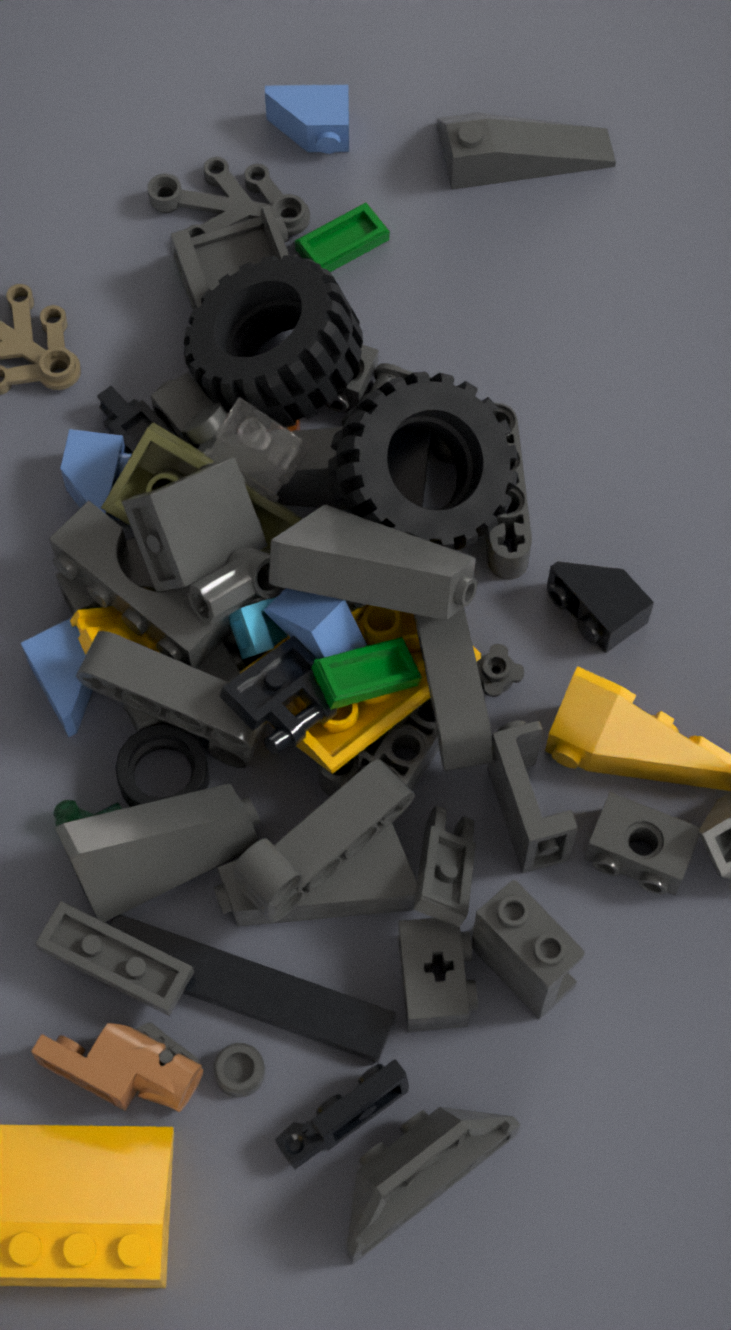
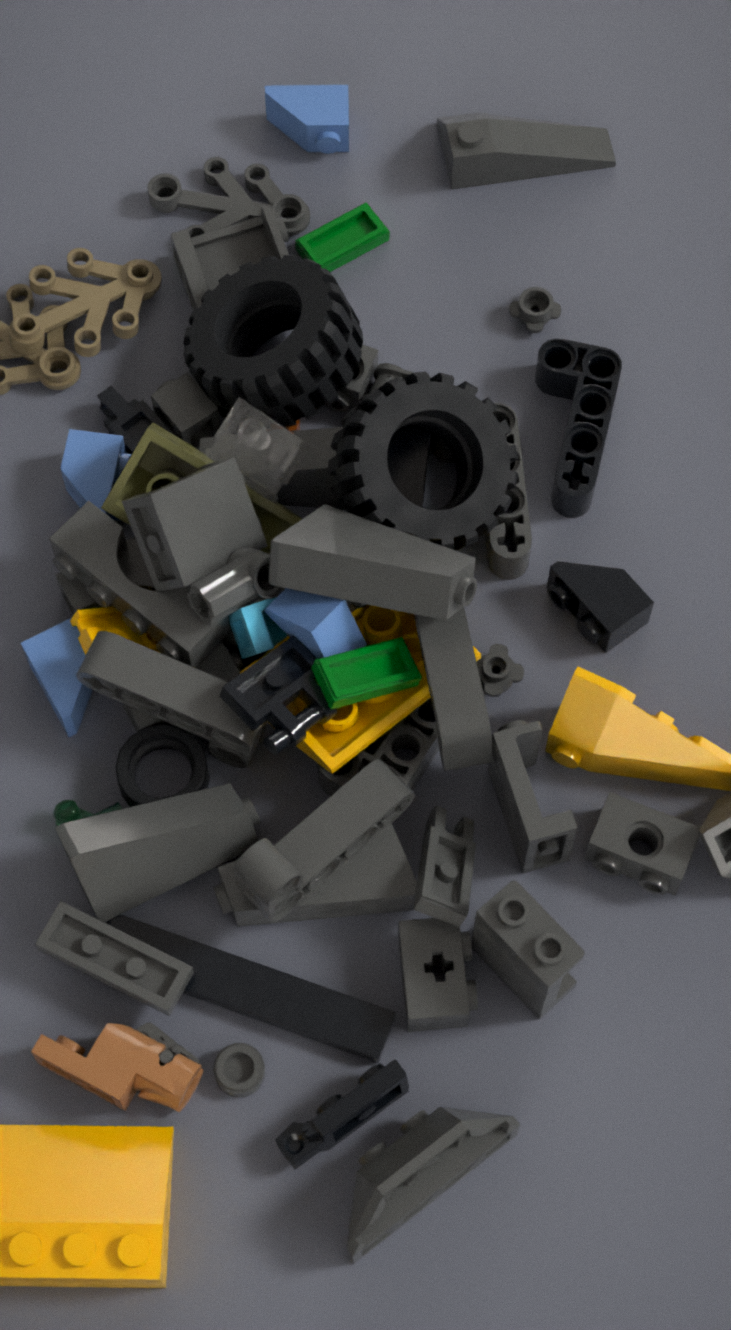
(86, 299): none -> dark tan plant
(205, 423): dark grey tile -> none
(538, 299): none -> dark grey plate
(583, 431): none -> black beam

